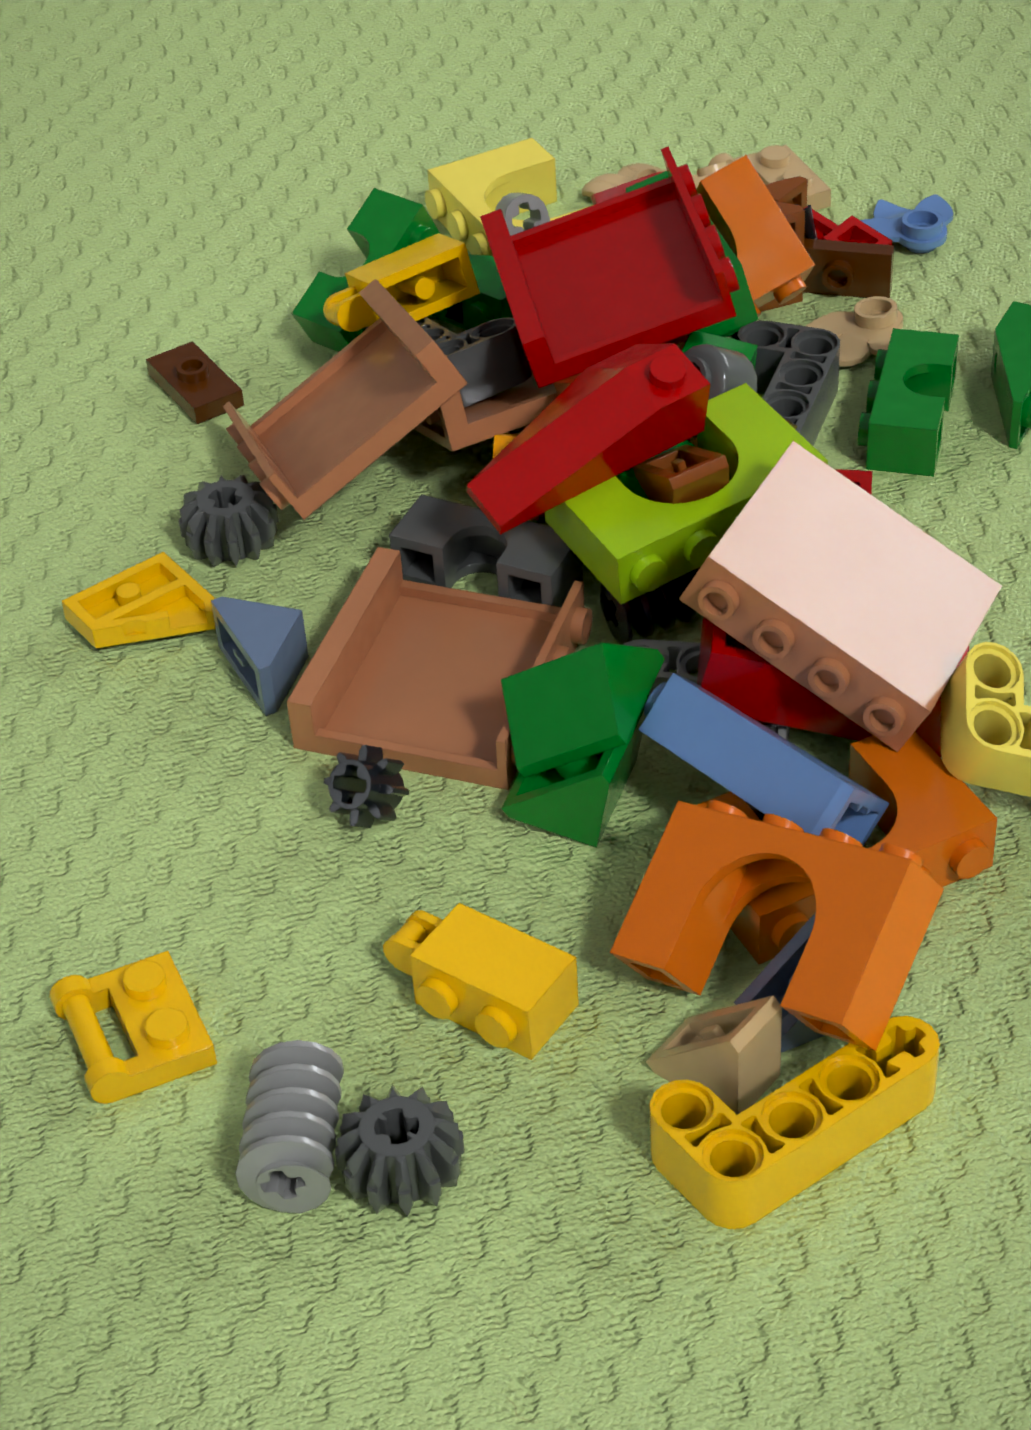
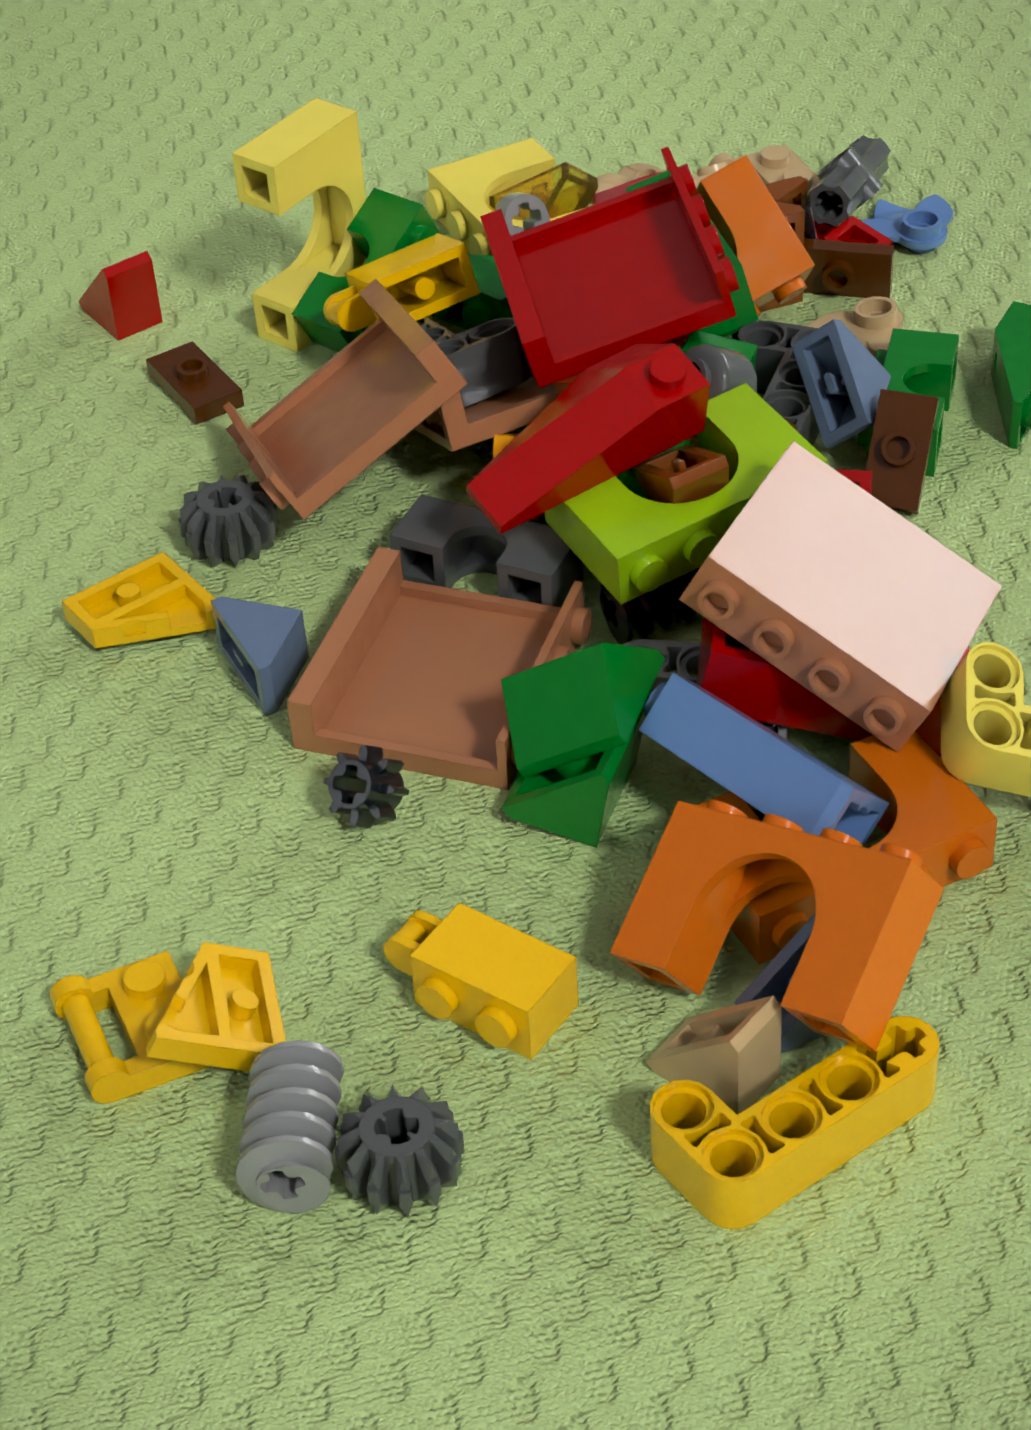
(124, 297): none -> red slope
(221, 1011): none -> yellow wing
(299, 156): none -> light yellow arch
(560, 188): none -> clear yellow slope
(840, 381): none -> sand blue slope
(849, 180): none -> dark grey piece
(901, 448): none -> reddish brown plate

